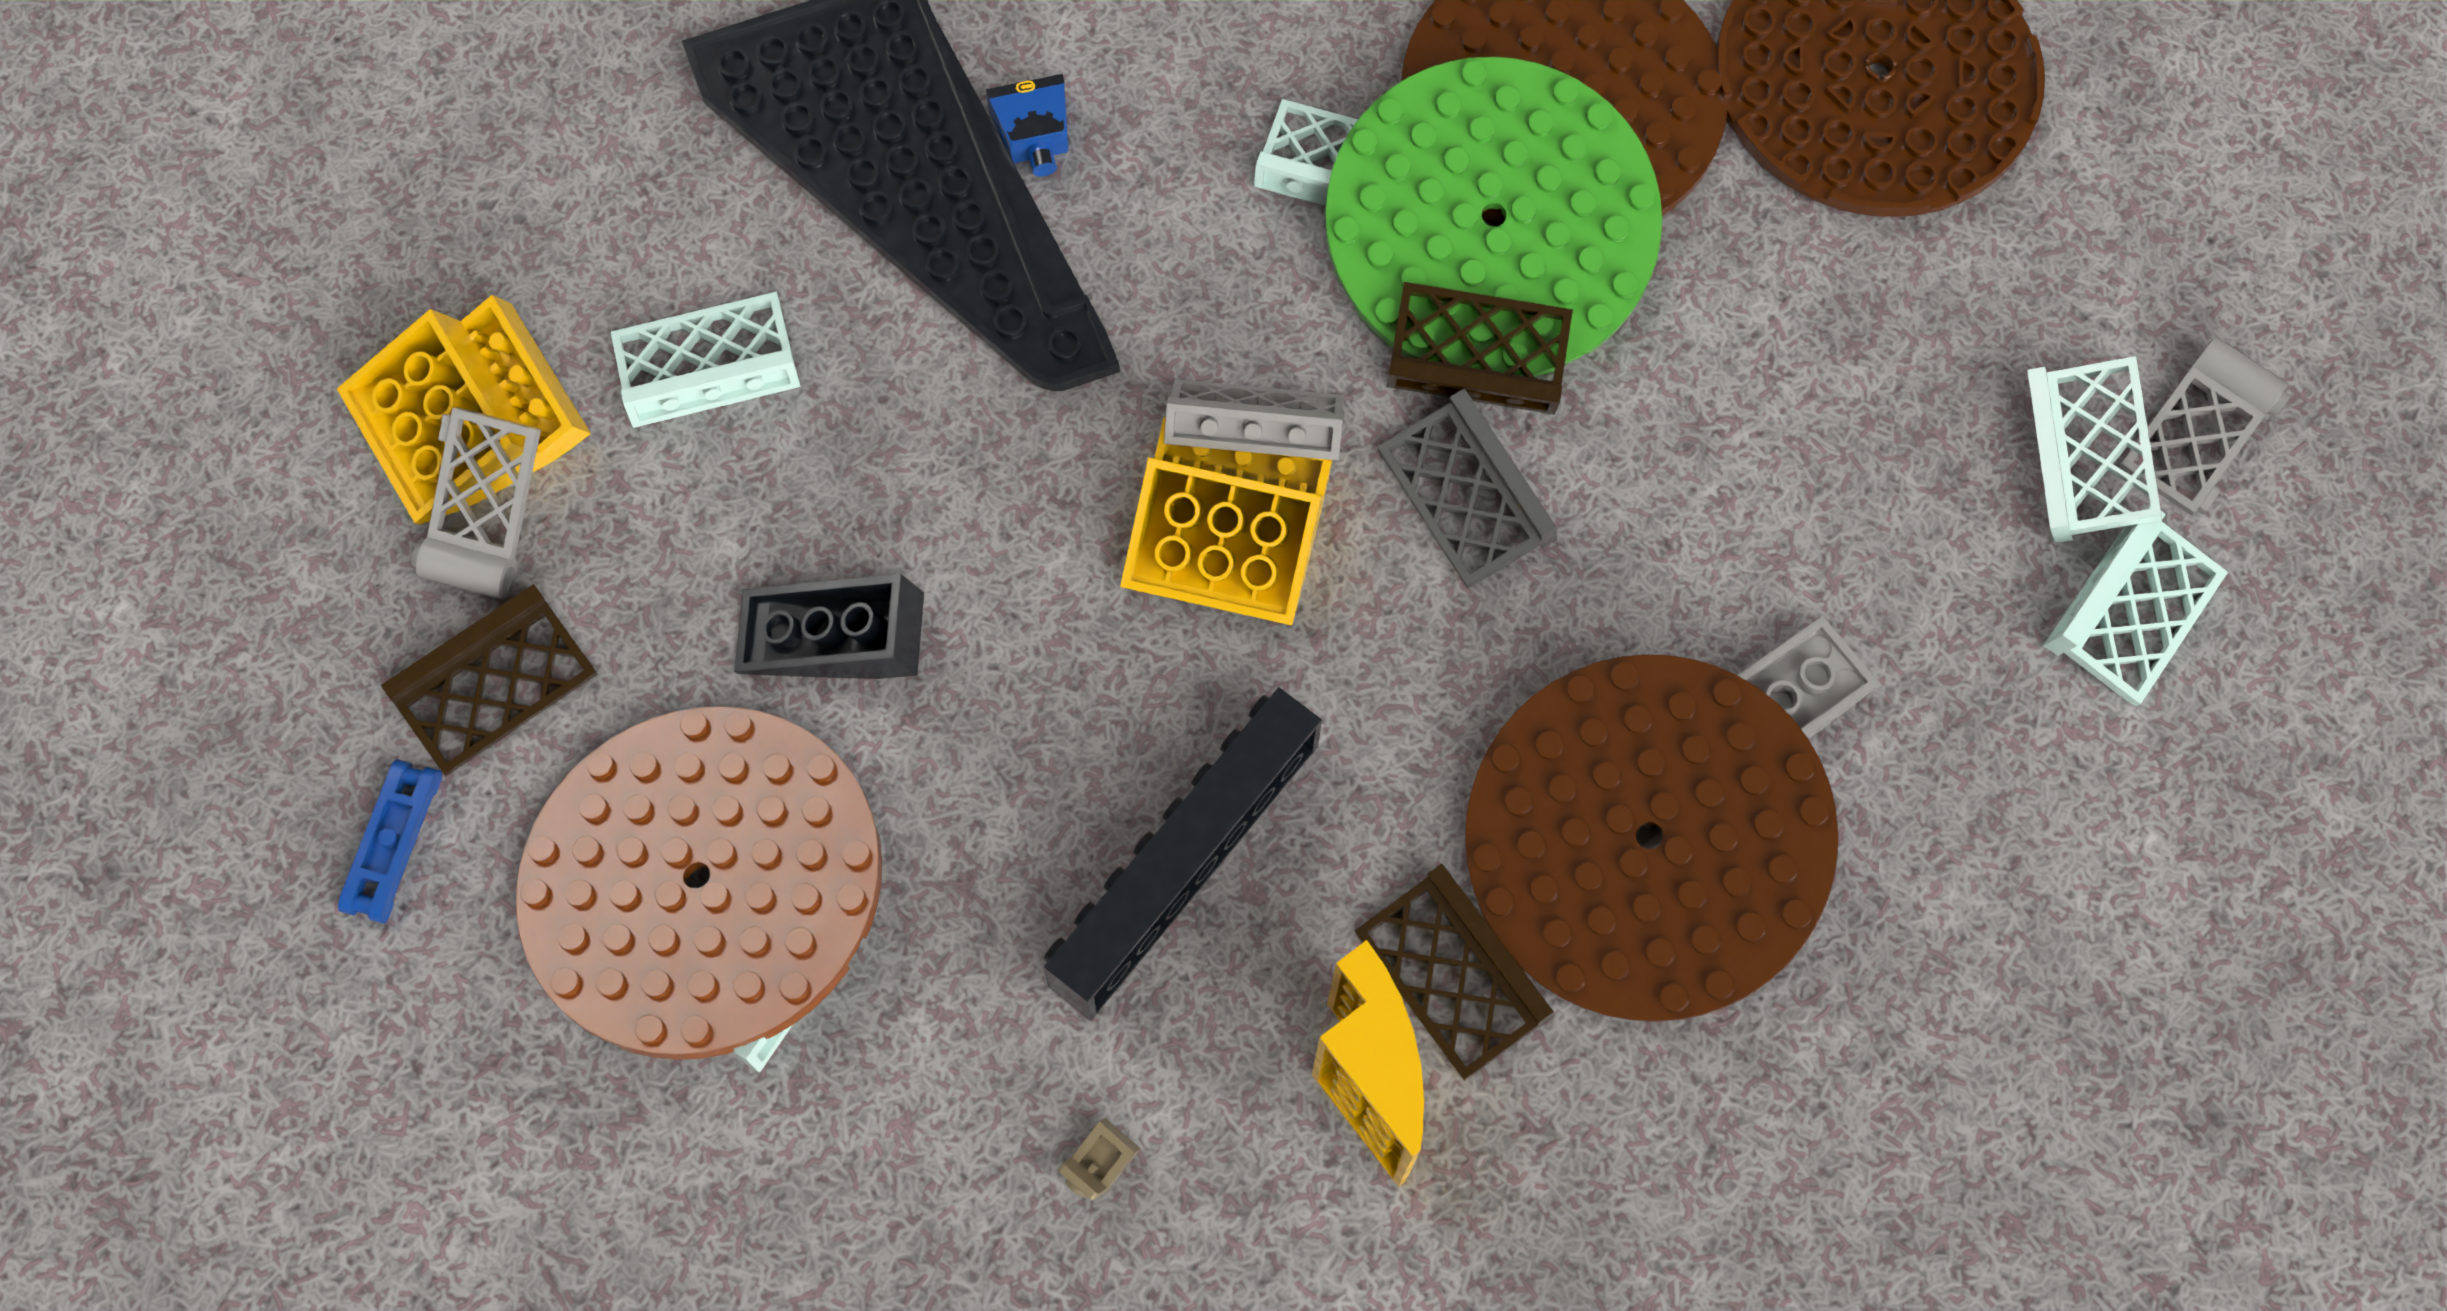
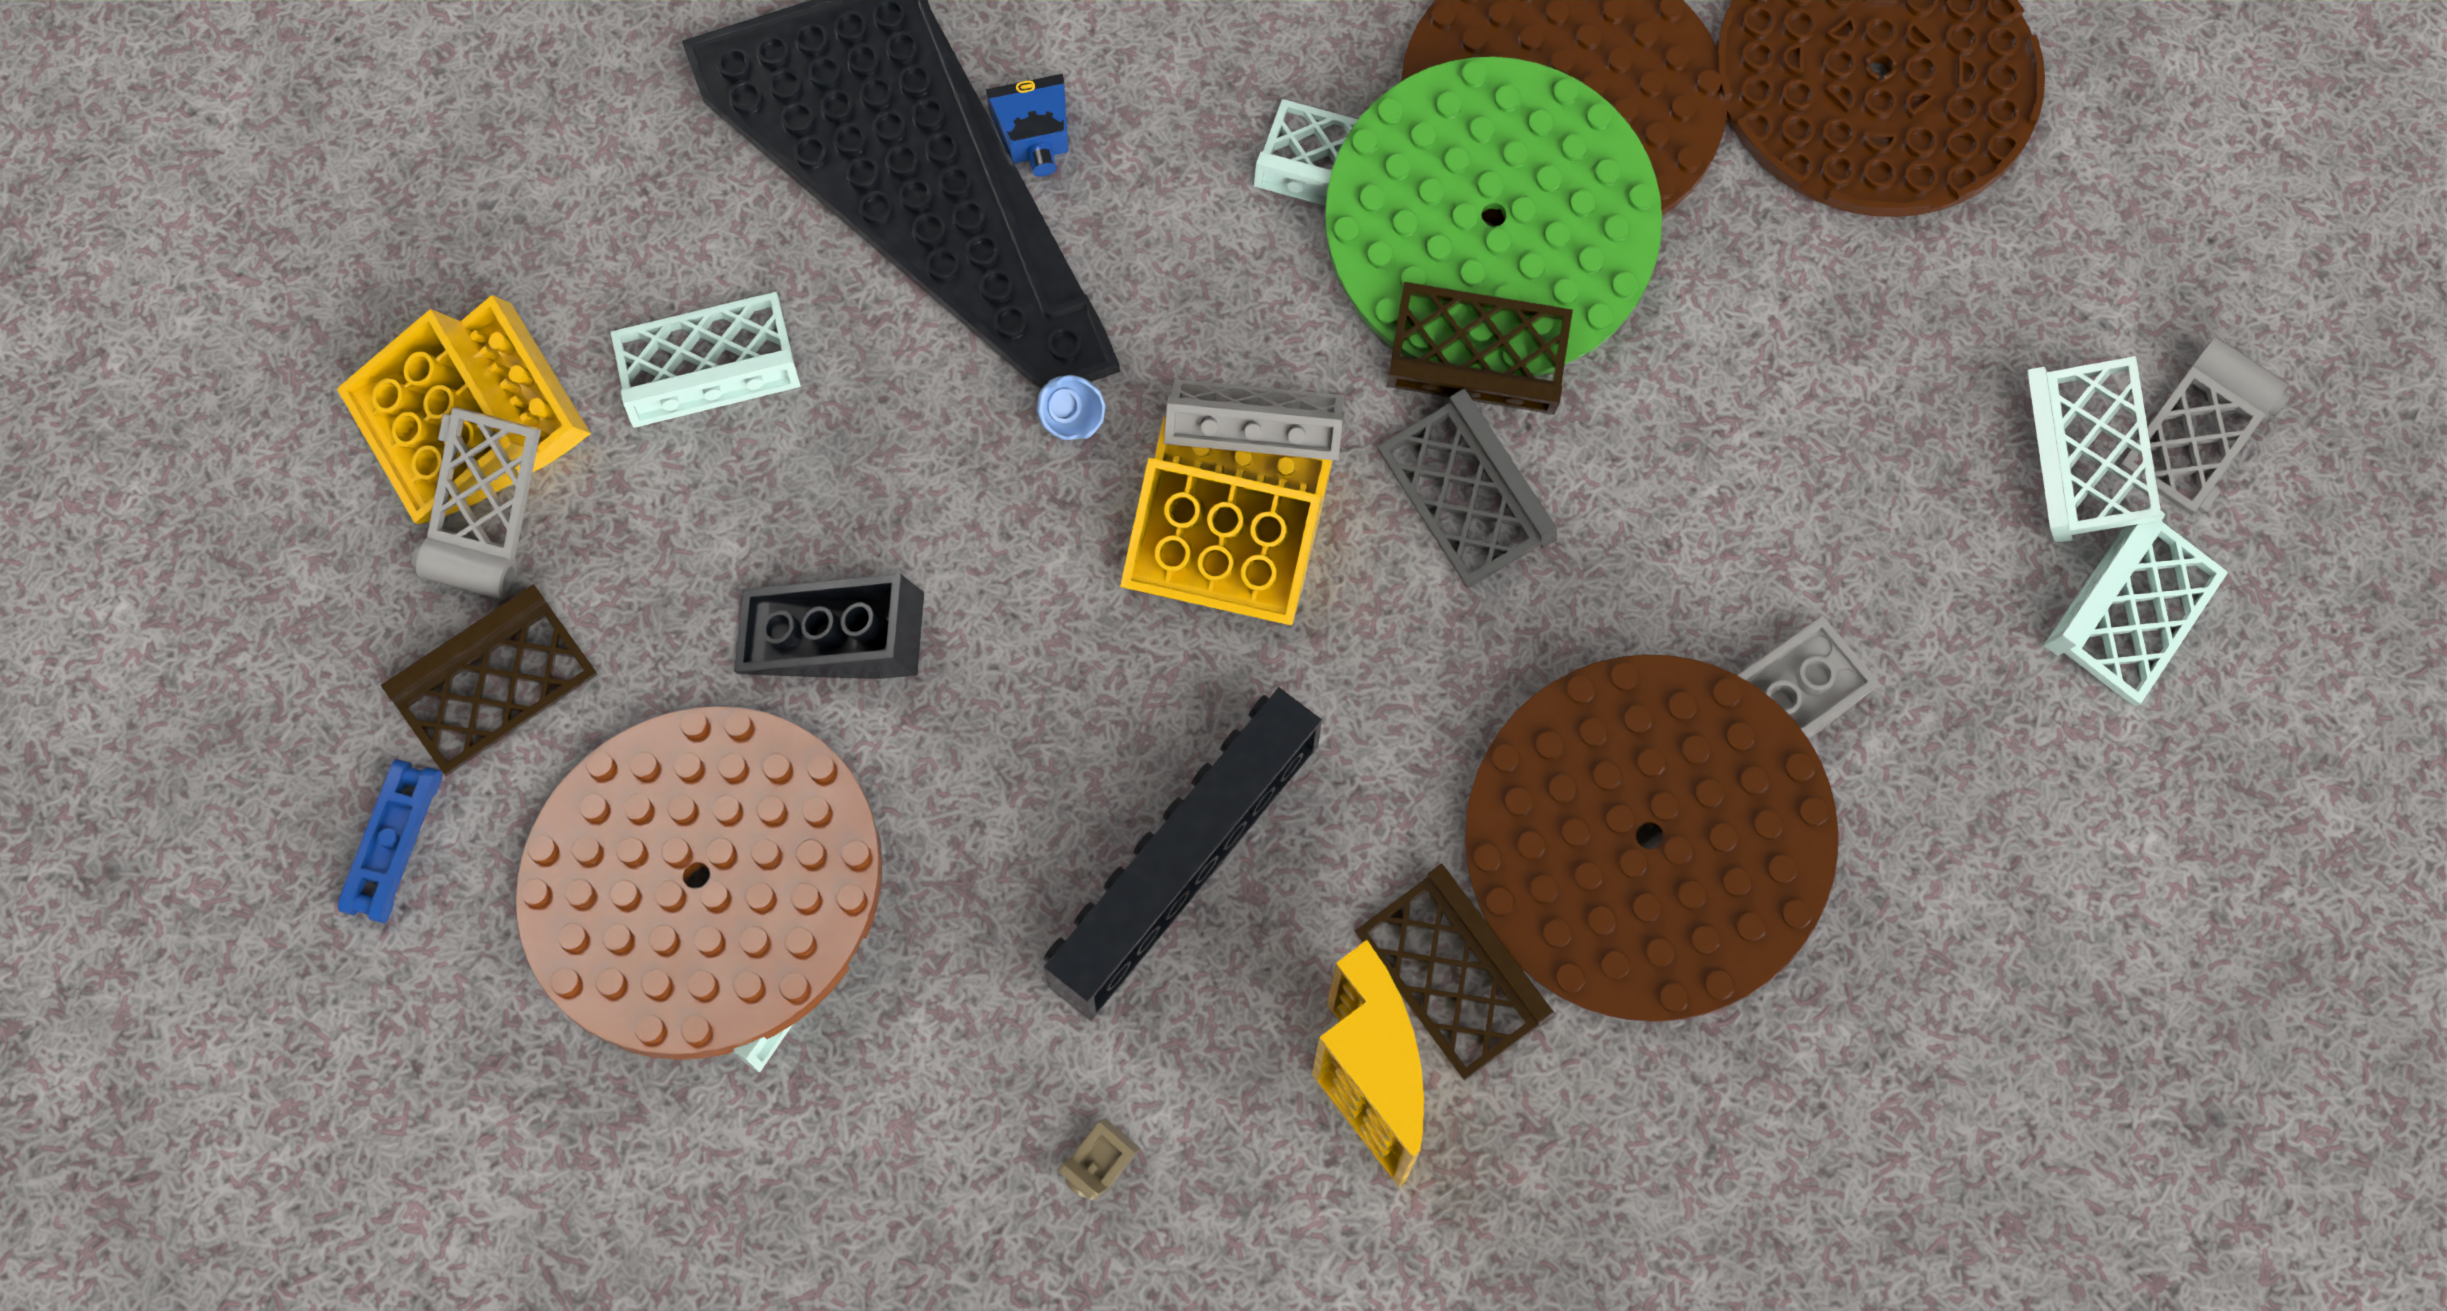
(1070, 407): none -> light blue hair

